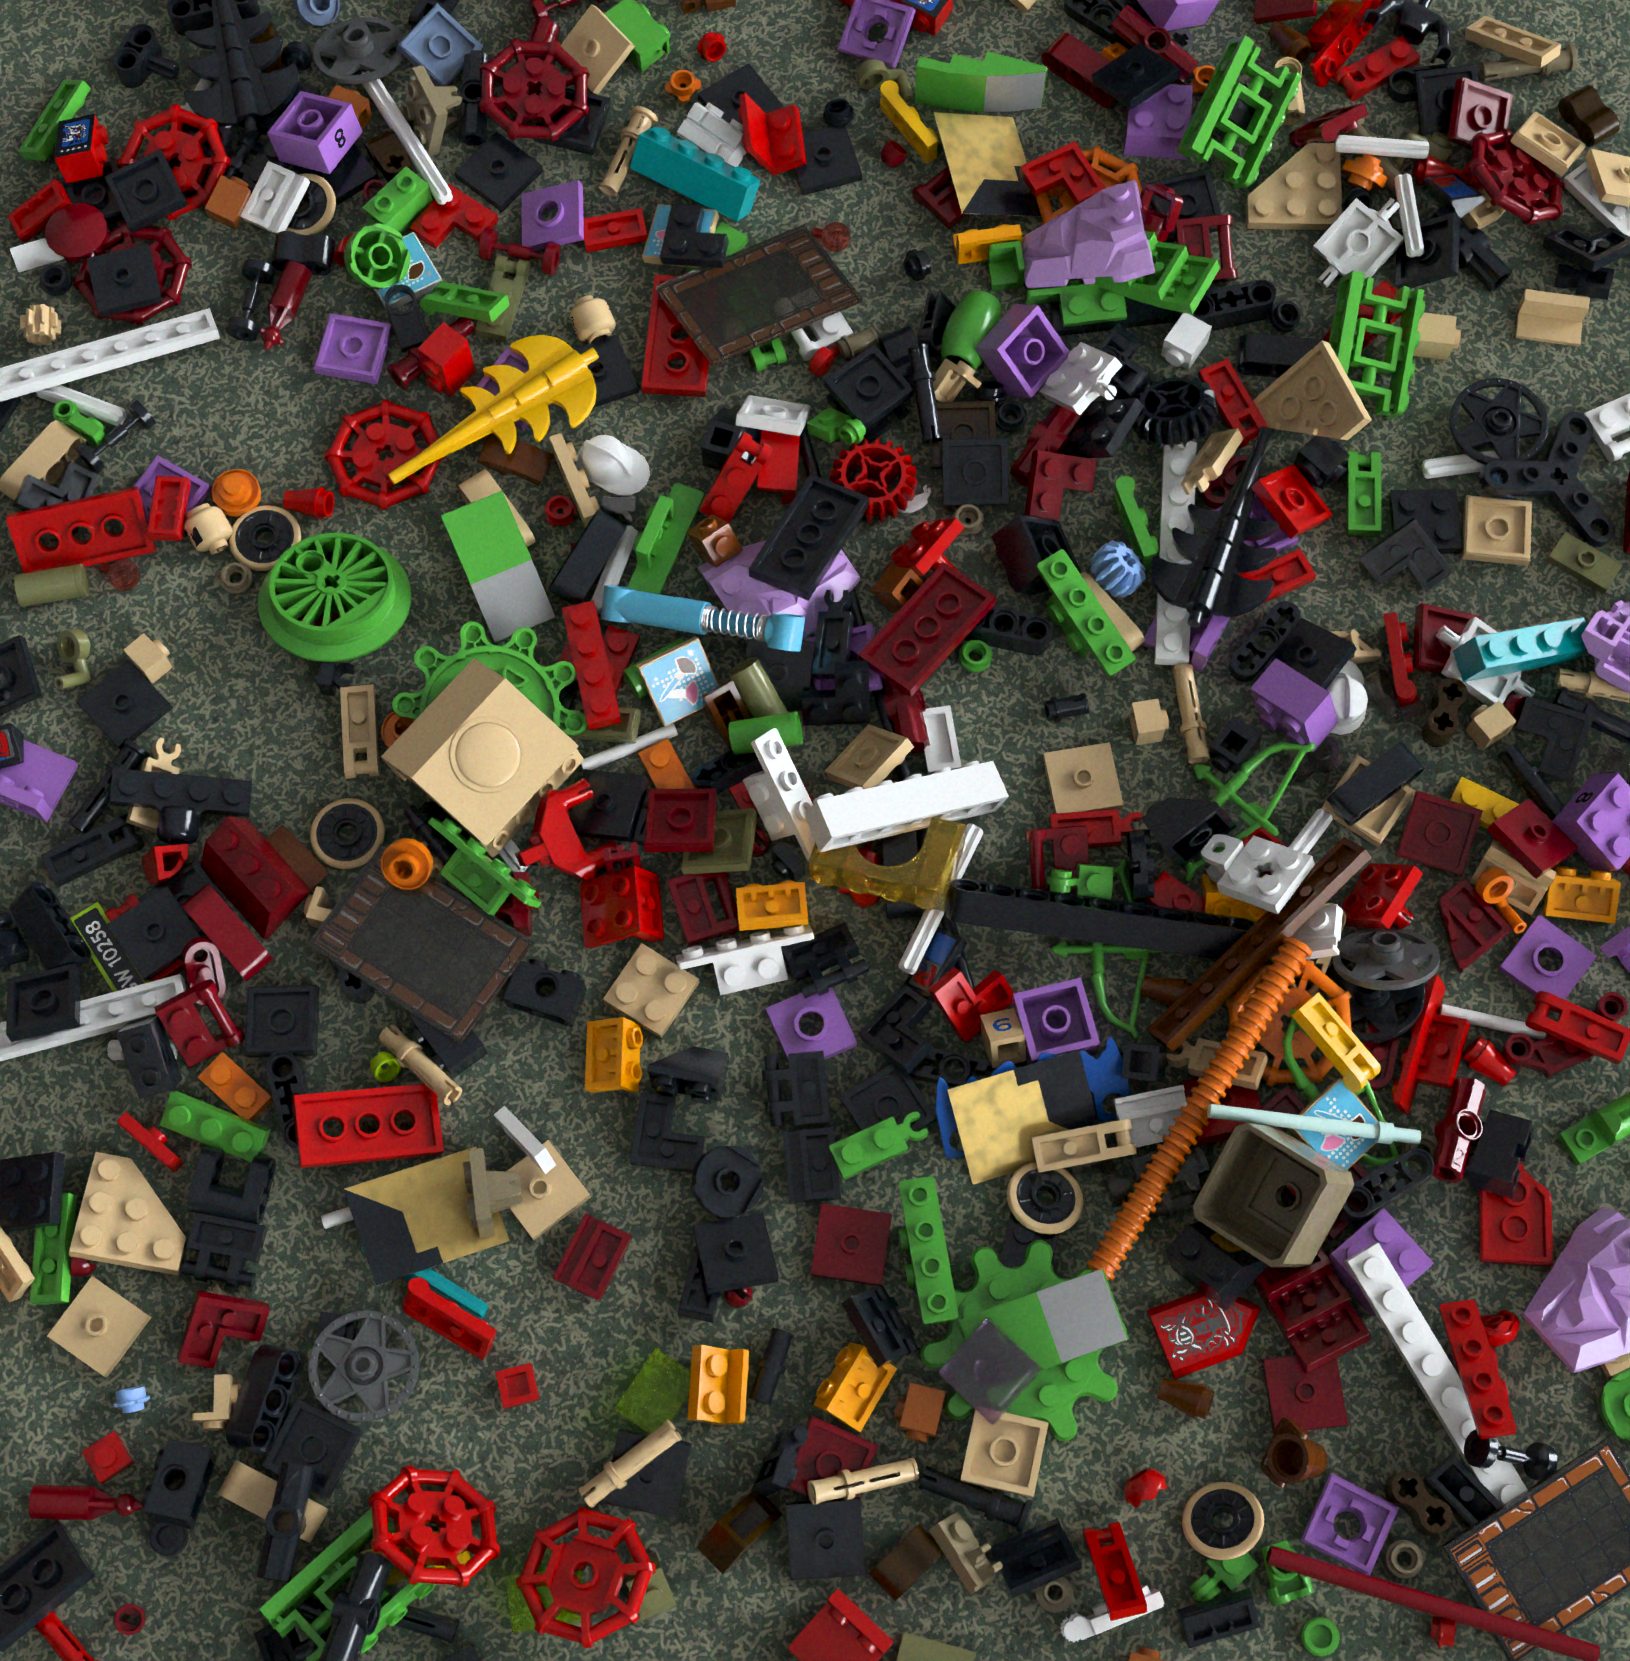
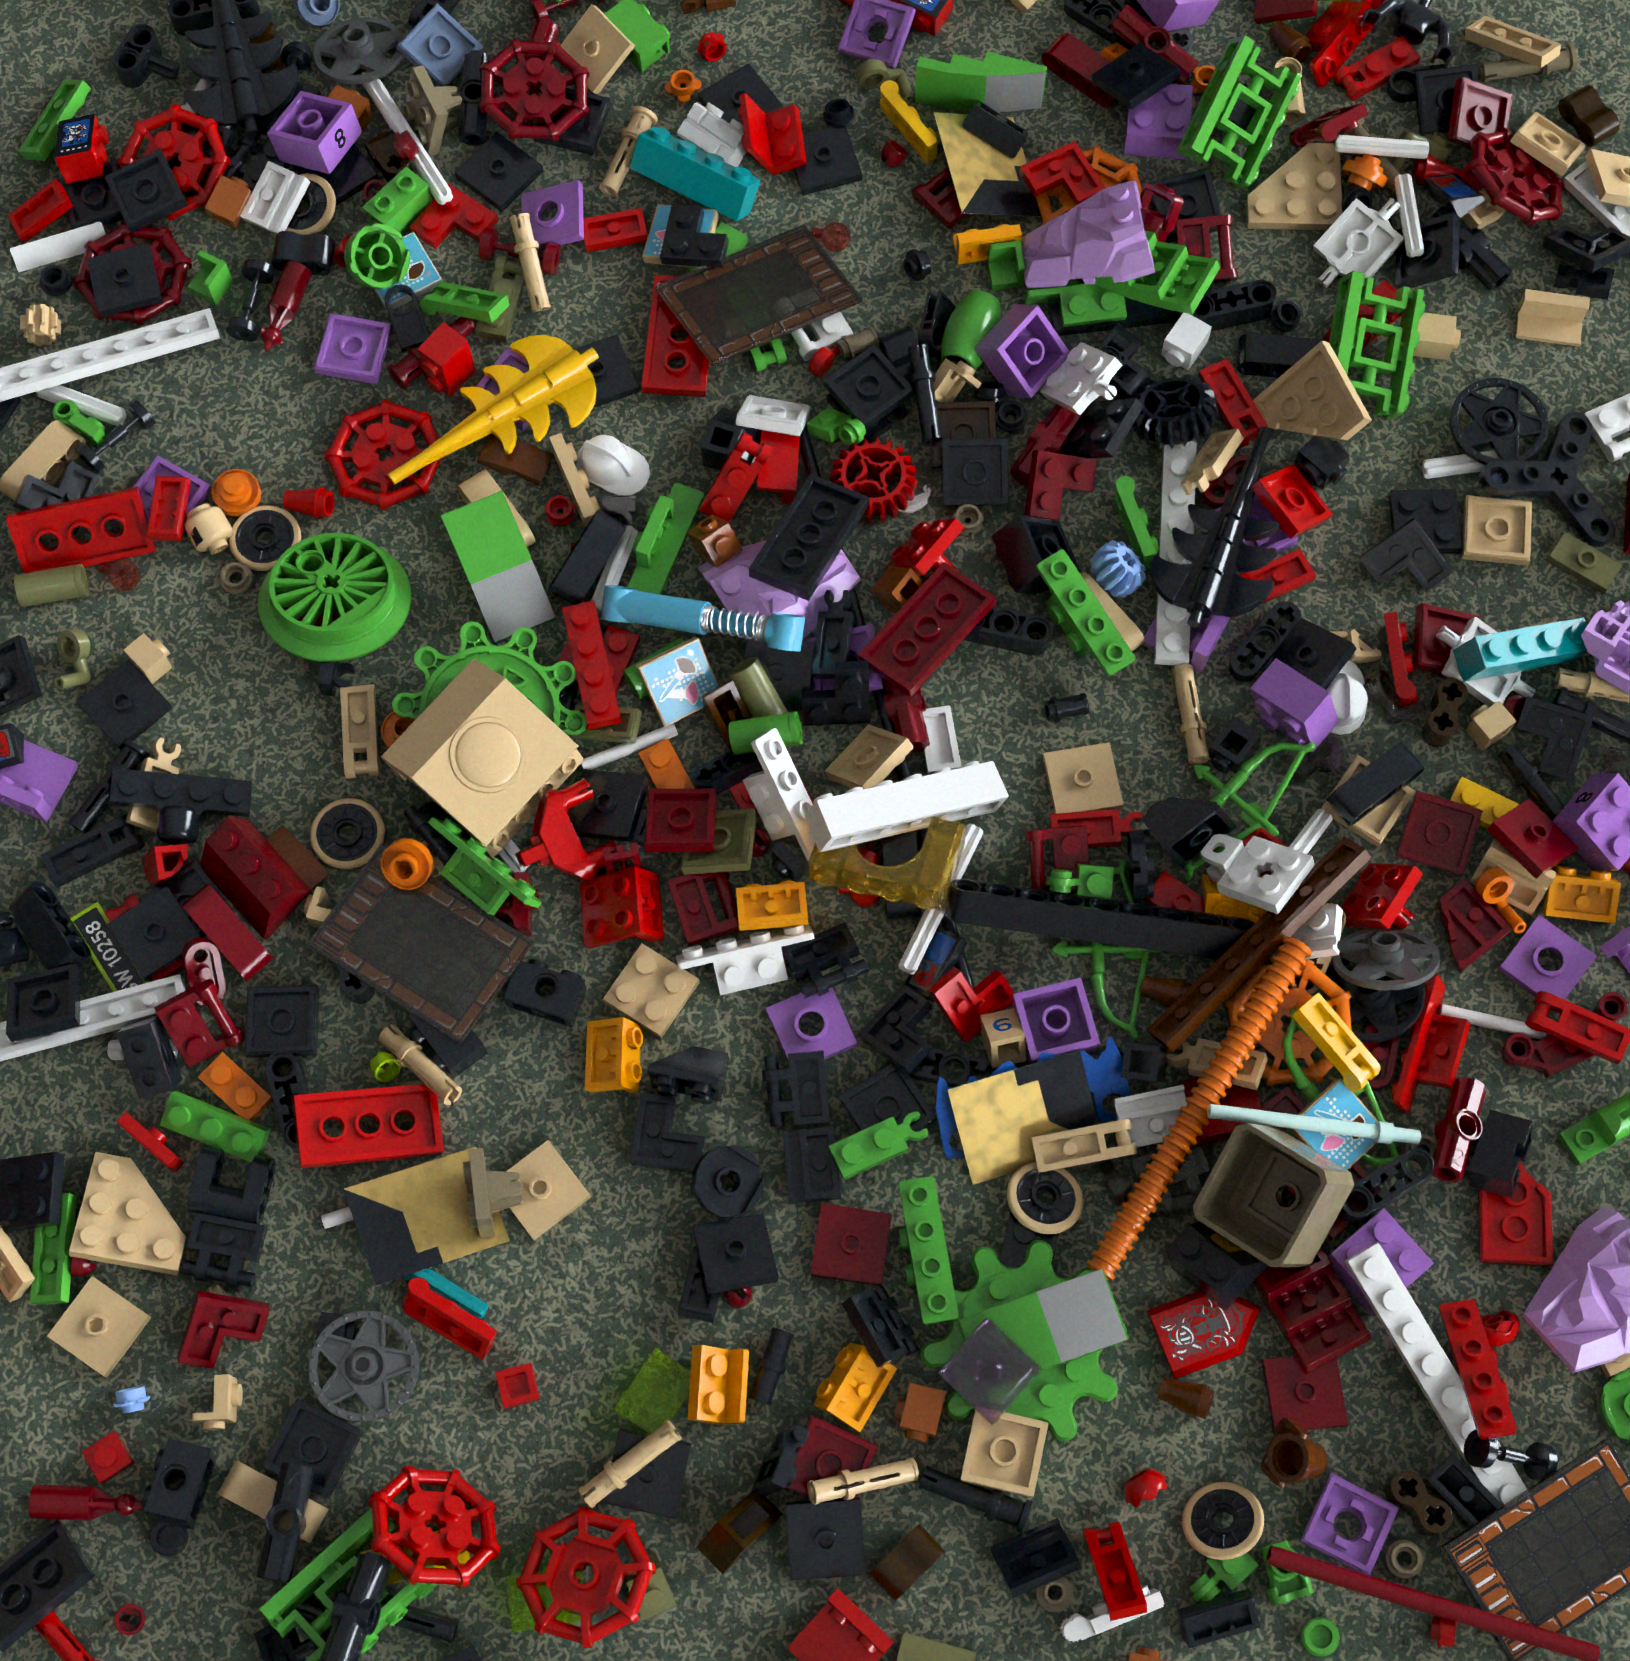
(76, 231): dark red dish -> none
(212, 278): none -> bright green panel
(263, 1398): black beam -> none
(406, 145): none -> dark red plate
(525, 1139): white tile -> none
(530, 263): none -> tan pin
(592, 319): tan head -> none
(592, 1257): dark red plate -> none
(964, 1553): dark tan plate -> none
(980, 648): bright green plate -> none
(995, 129): none -> black slope
(1148, 721): tan plate -> none
(1363, 494): bright green plate -> none
(1488, 1061): red cone -> none

